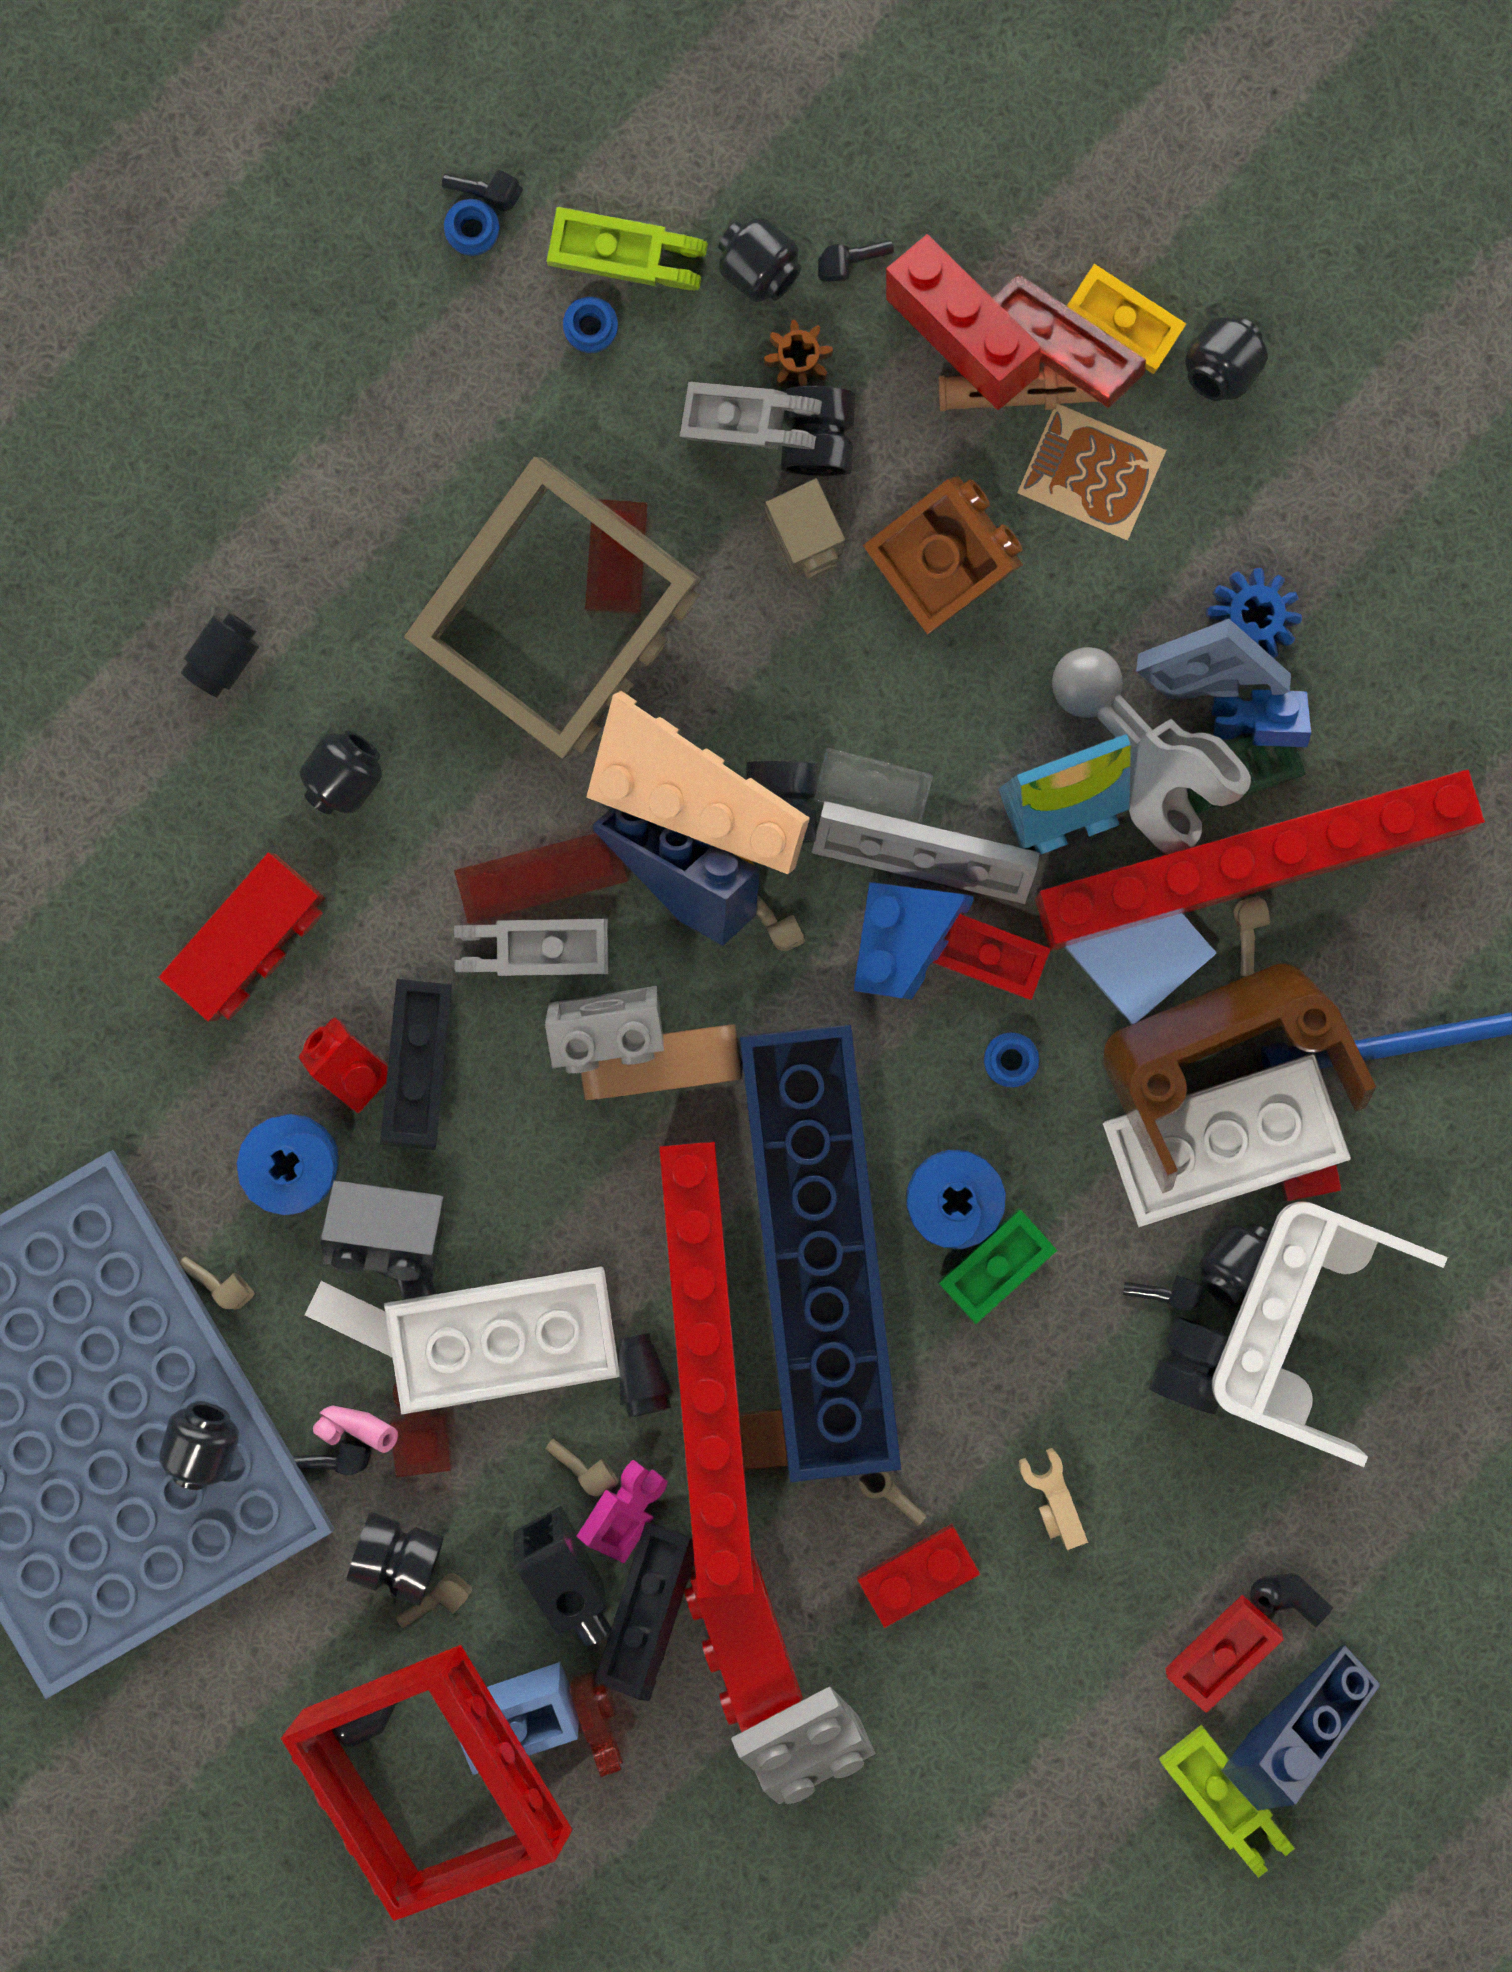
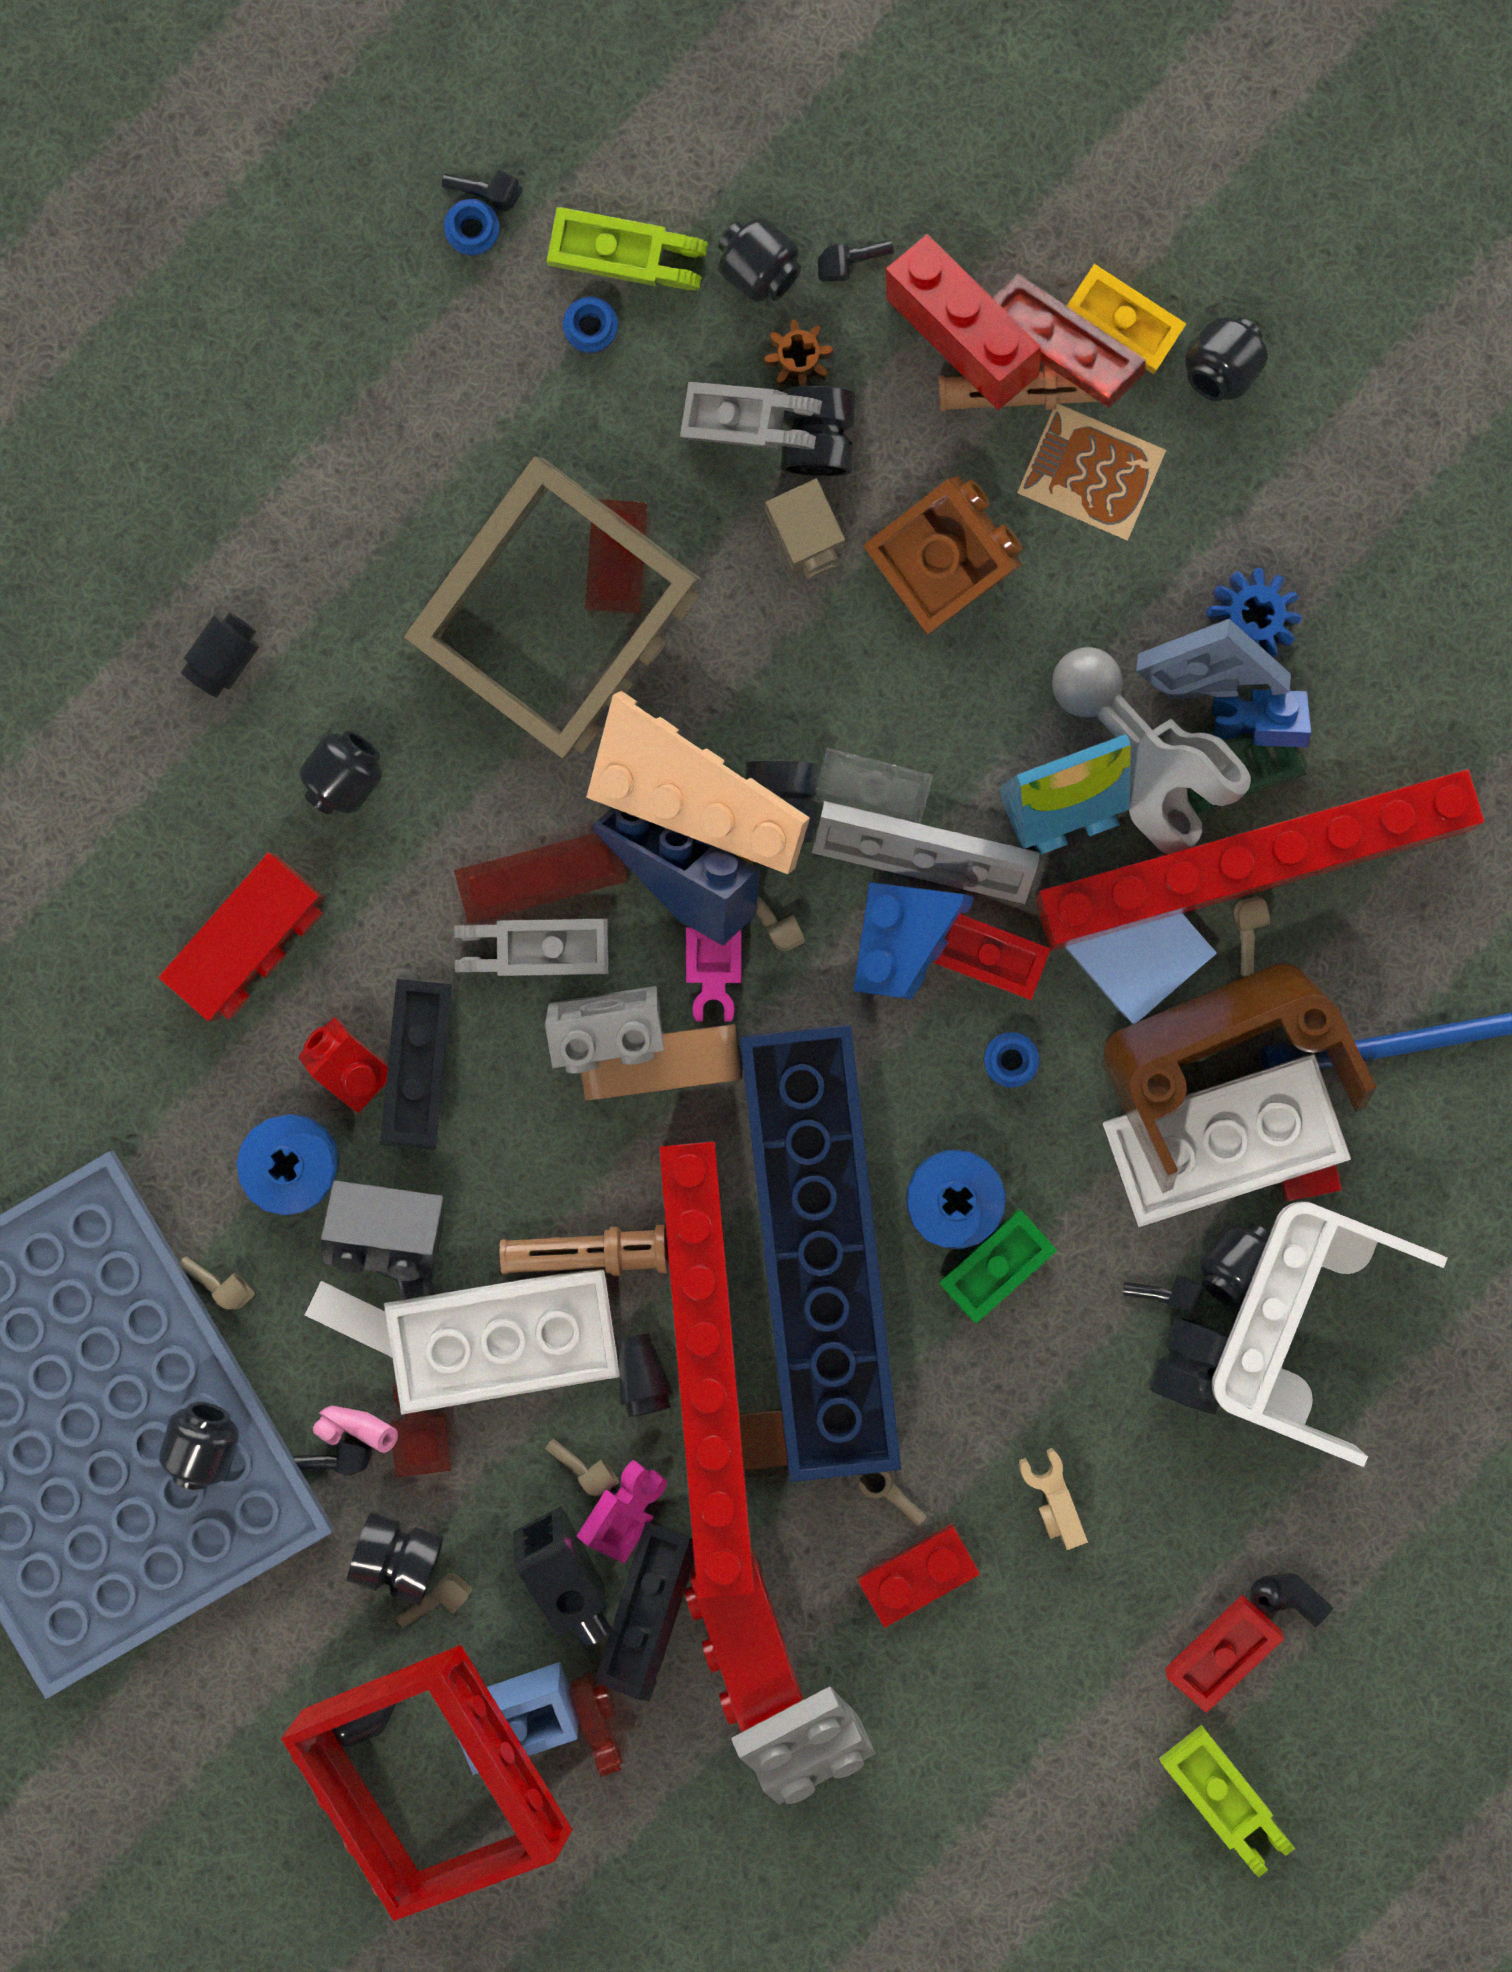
(518, 1254): none -> medium nougat pin
(713, 967): none -> dark pink plate
(1301, 1733): dark blue slope -> none

